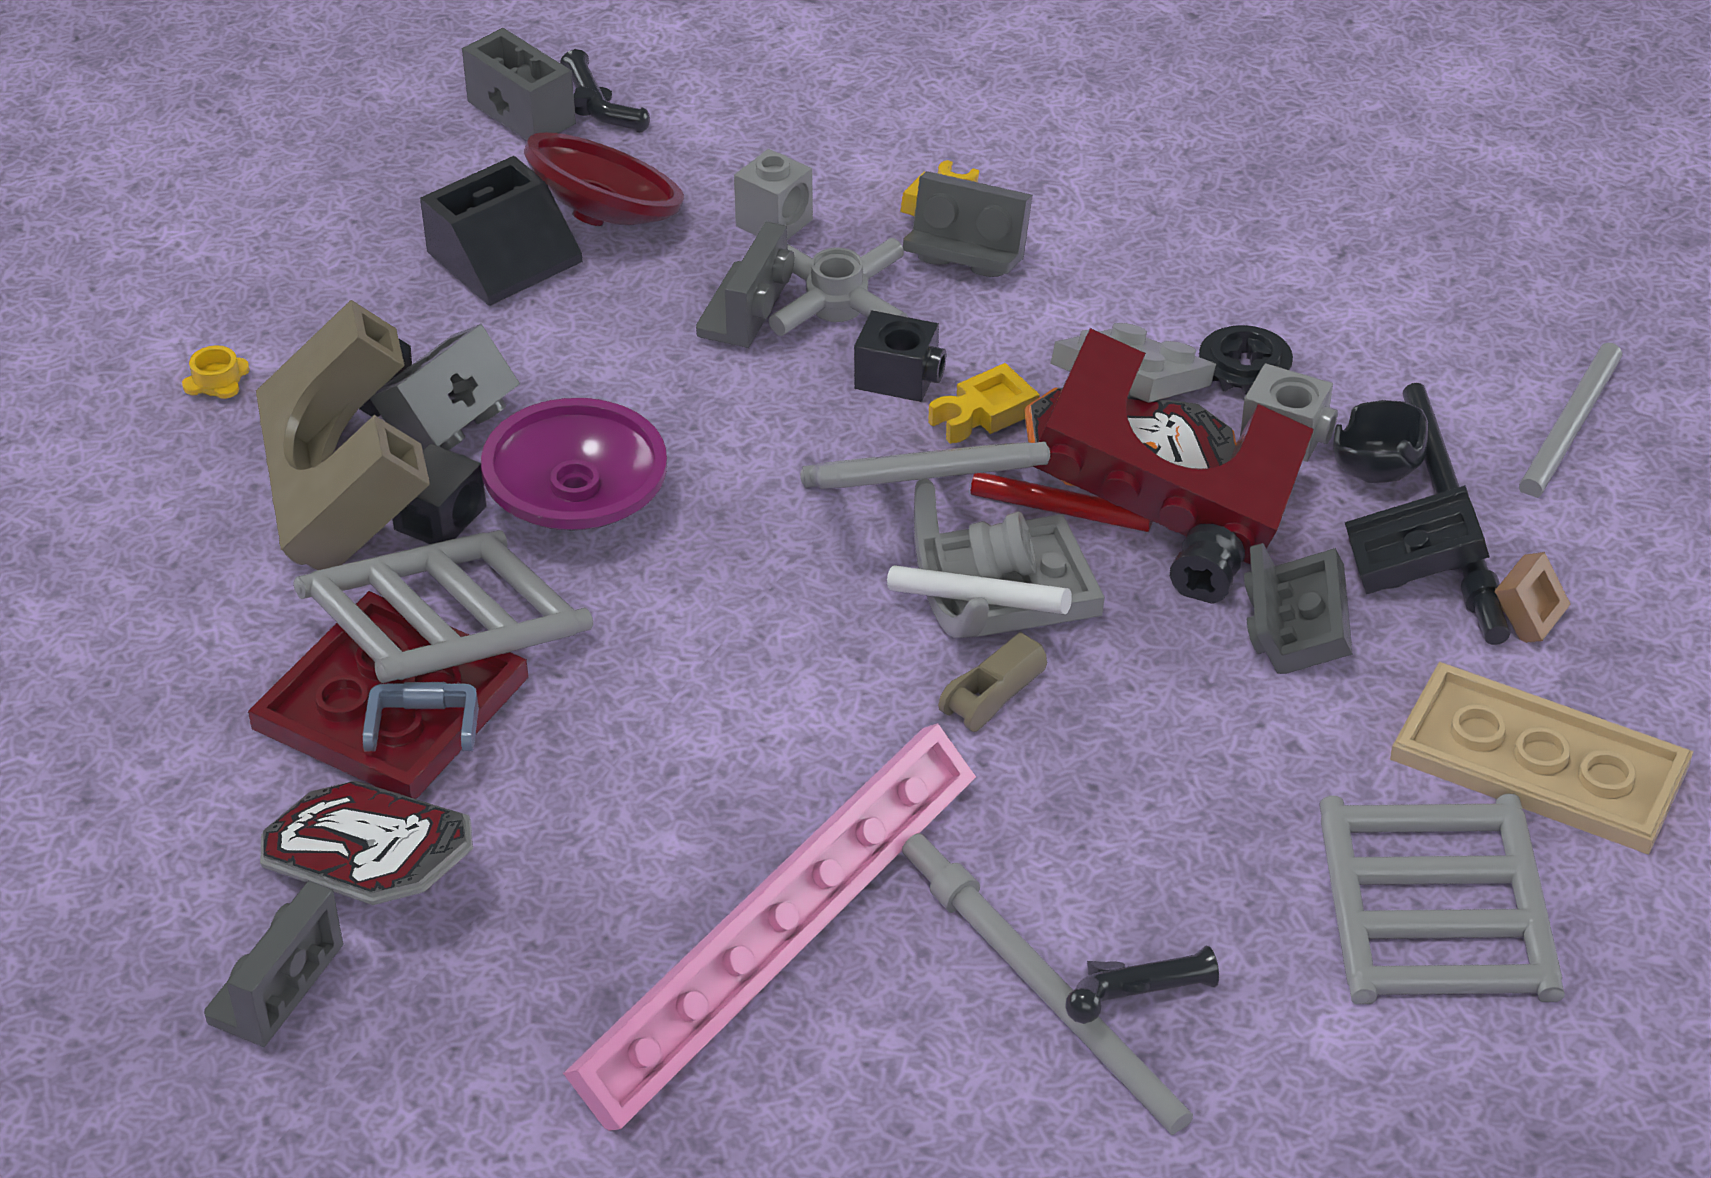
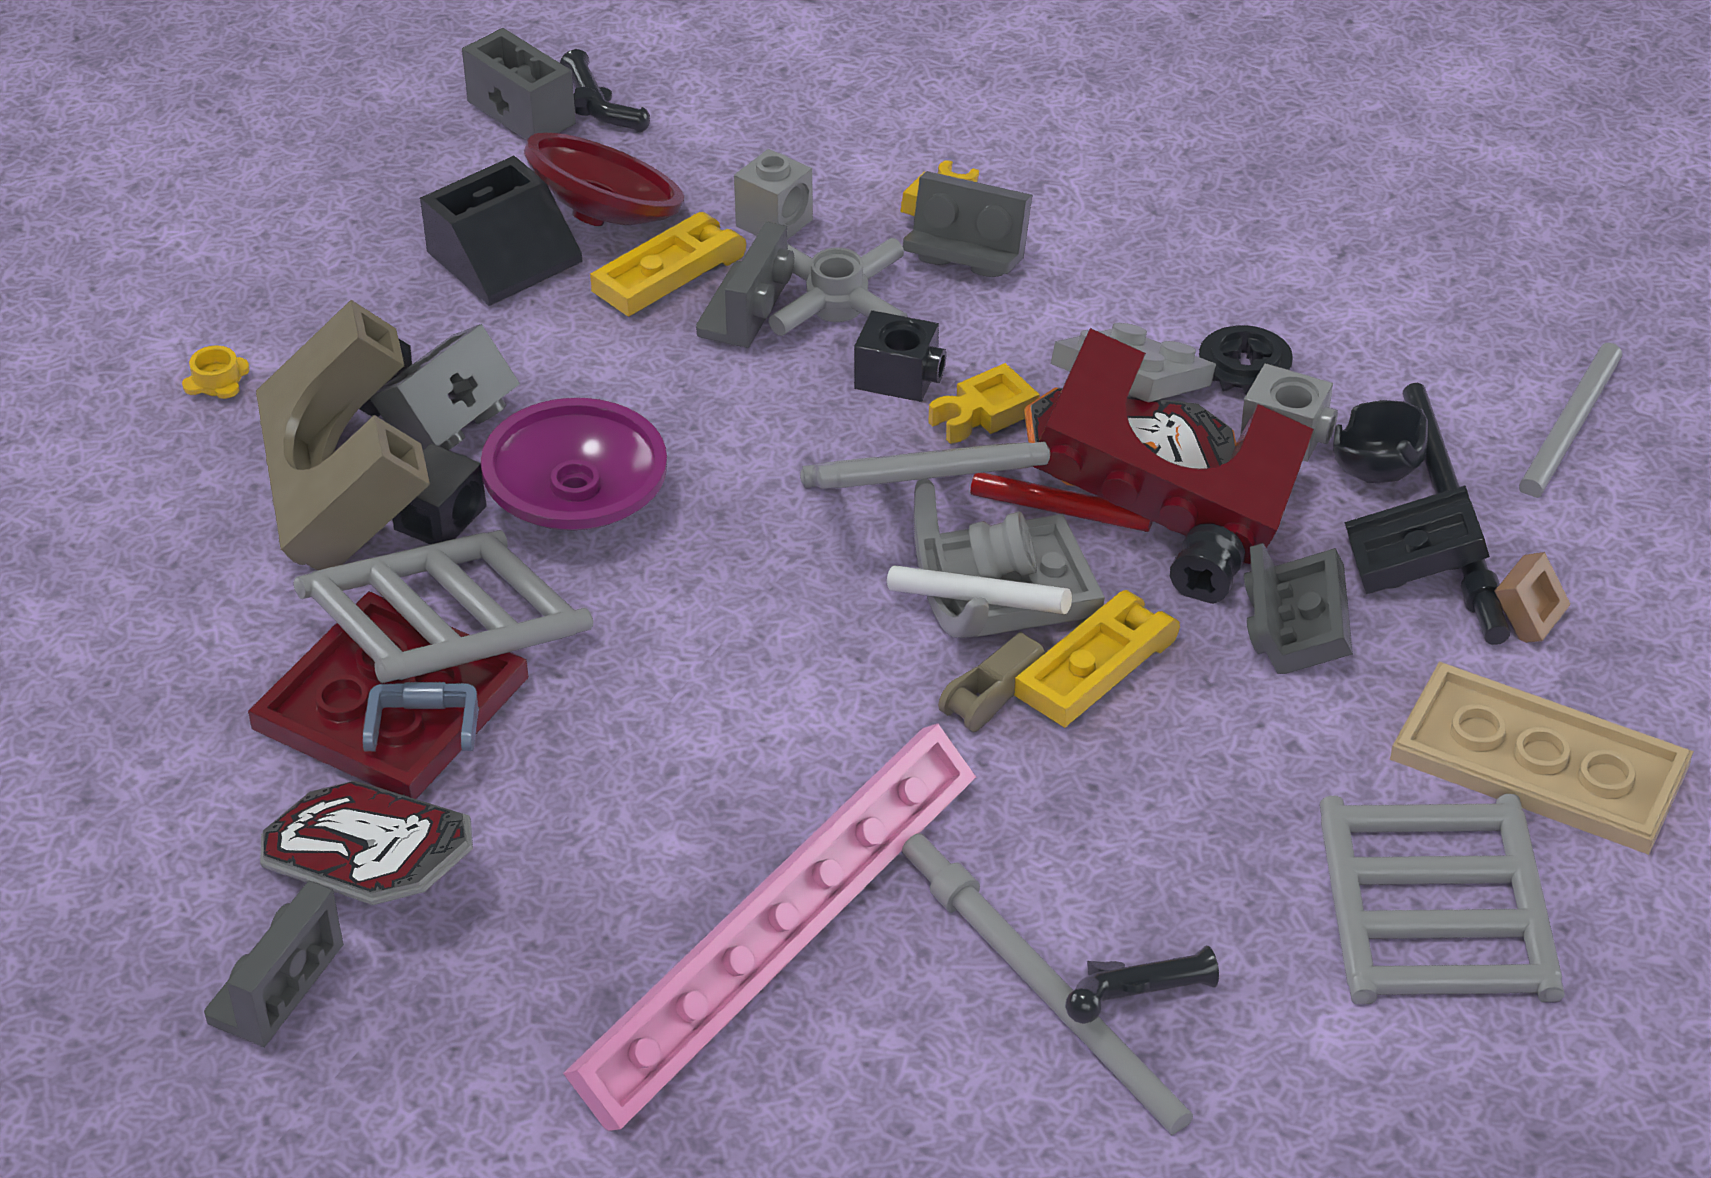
(666, 263): none -> yellow plate
(1095, 657): none -> yellow plate

